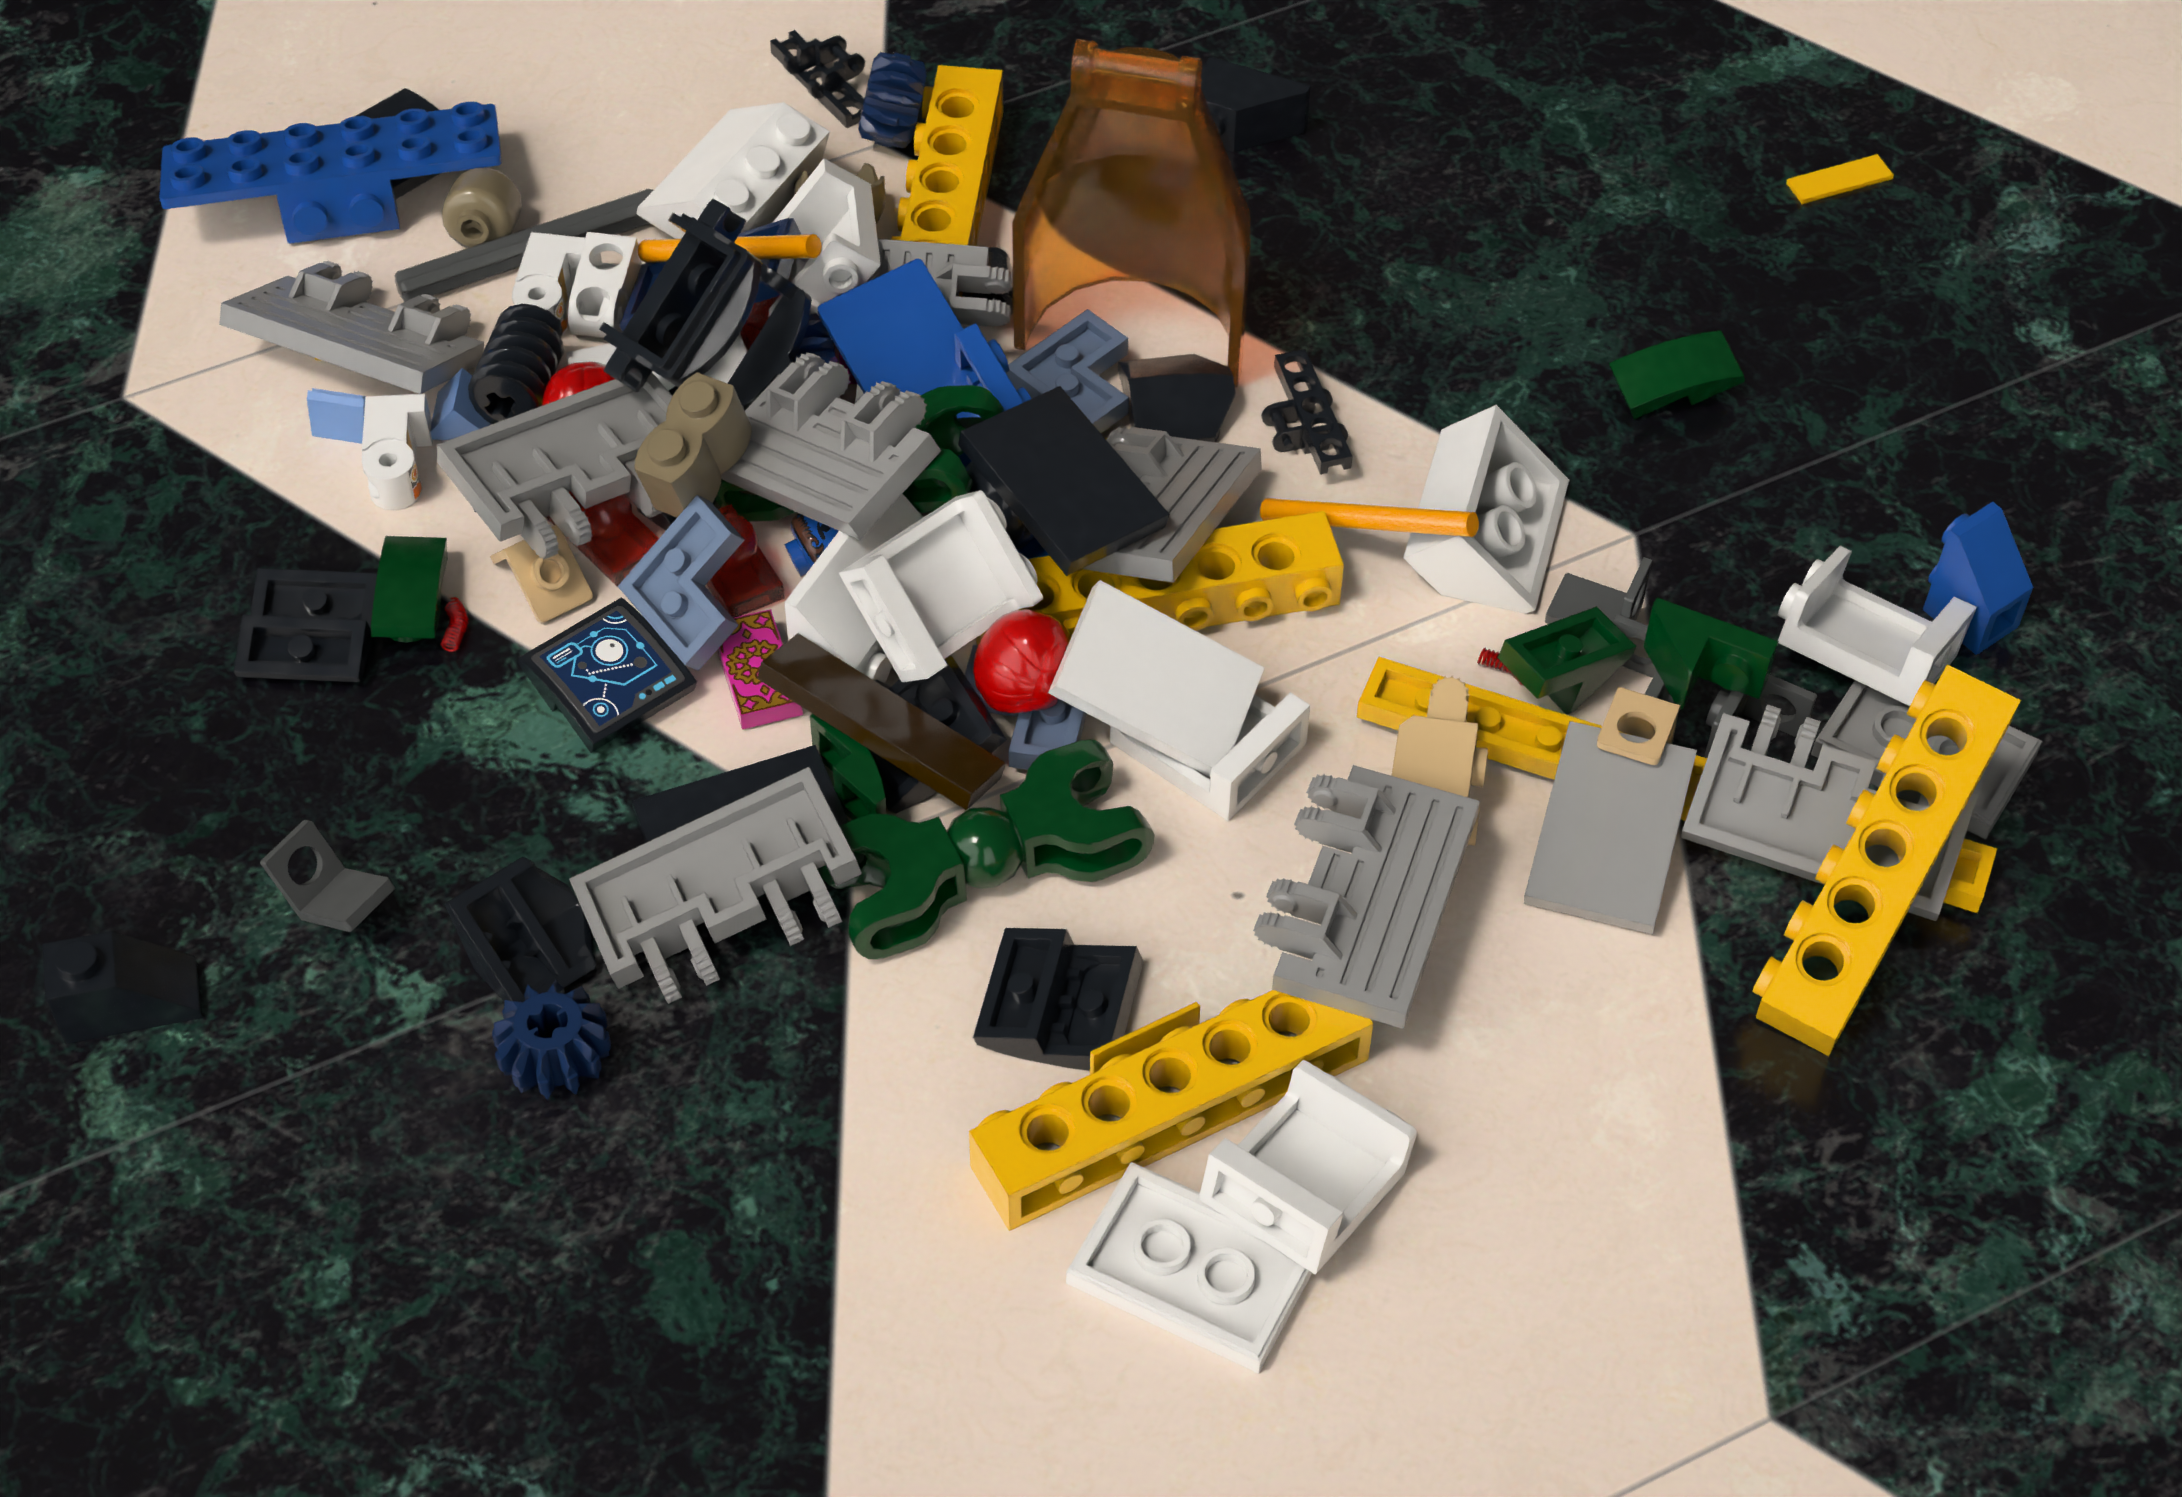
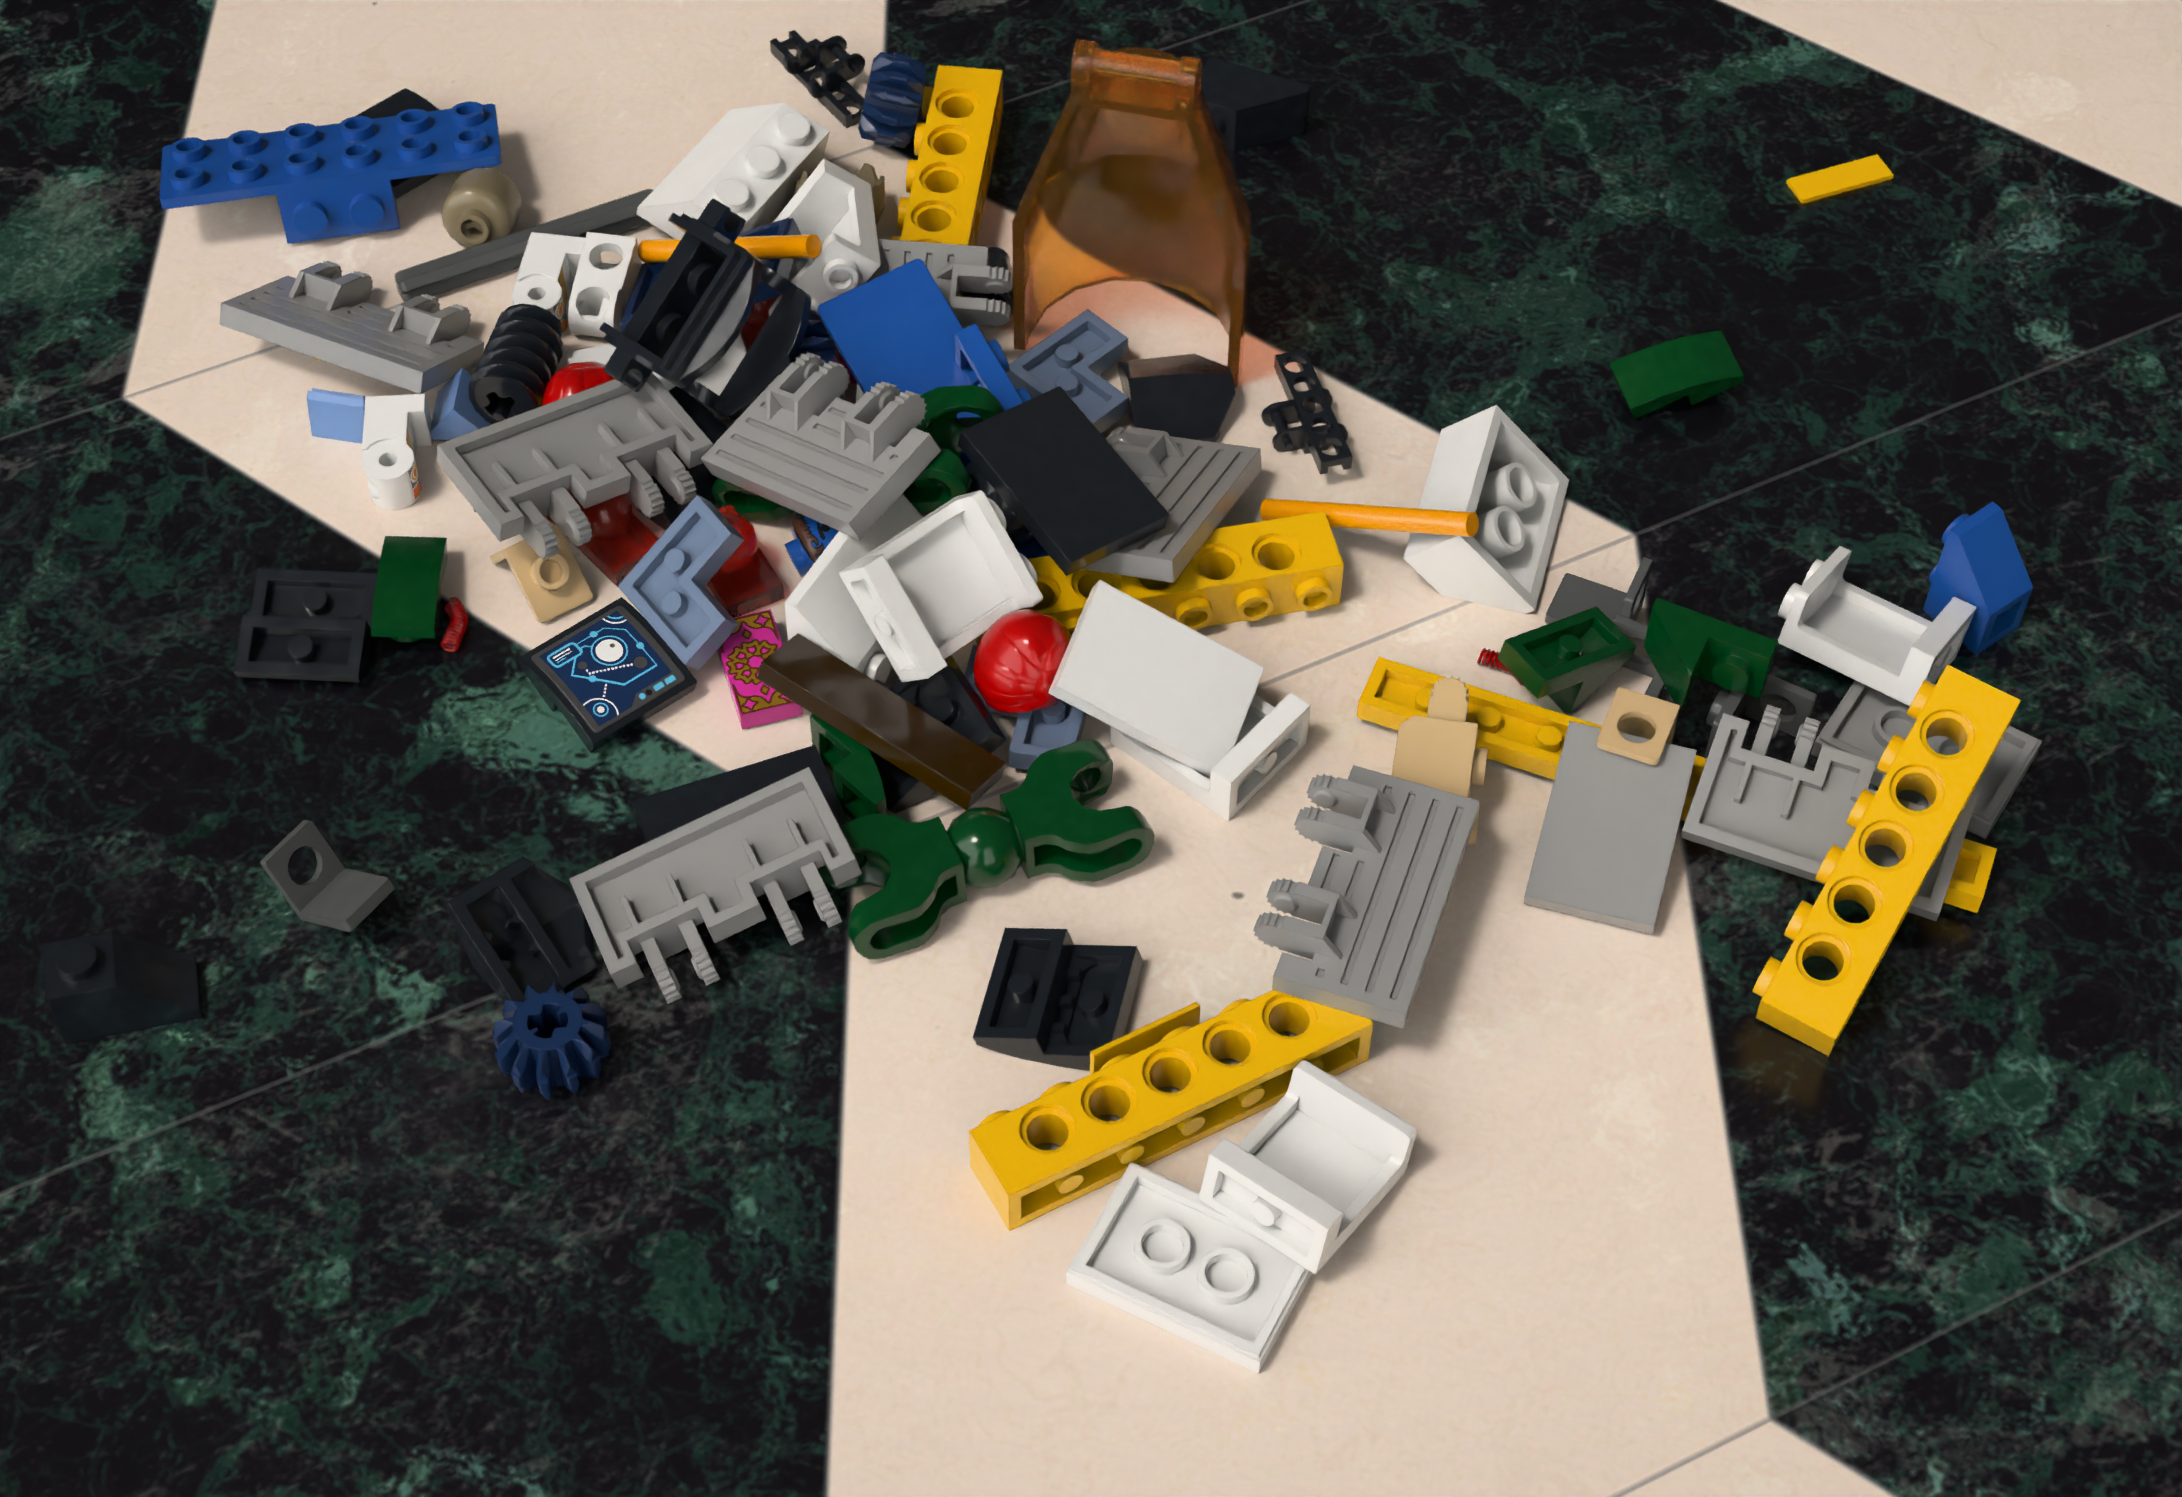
(694, 446): dark tan brick -> none

